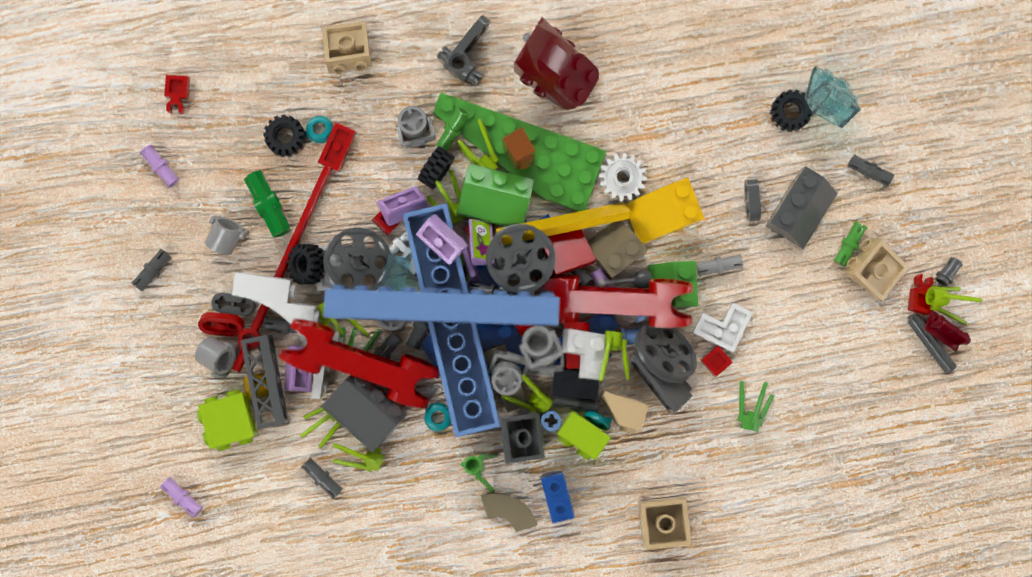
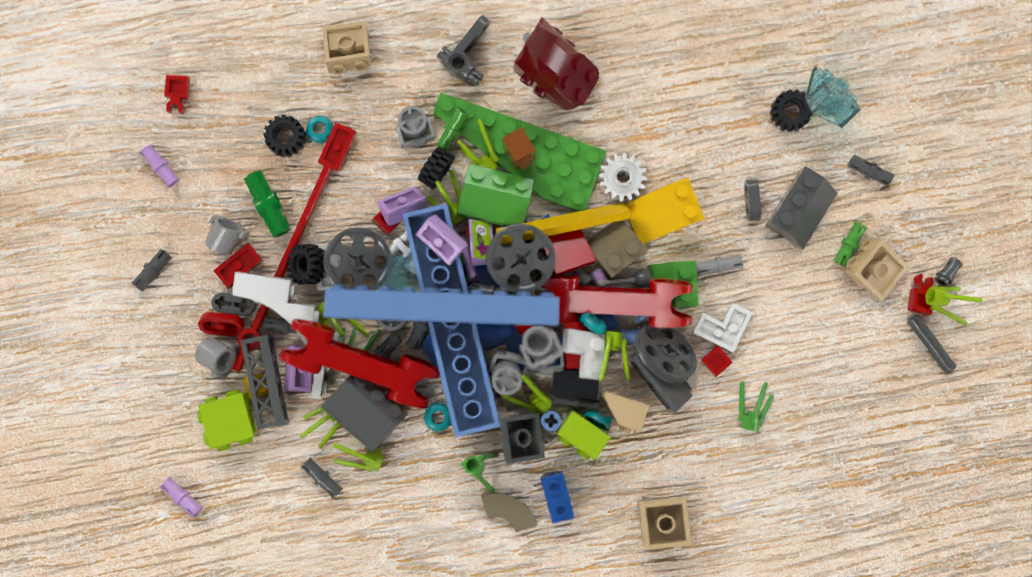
(242, 261): none -> red plate
(593, 323): none -> teal piece
(946, 331): dark red hinge -> none

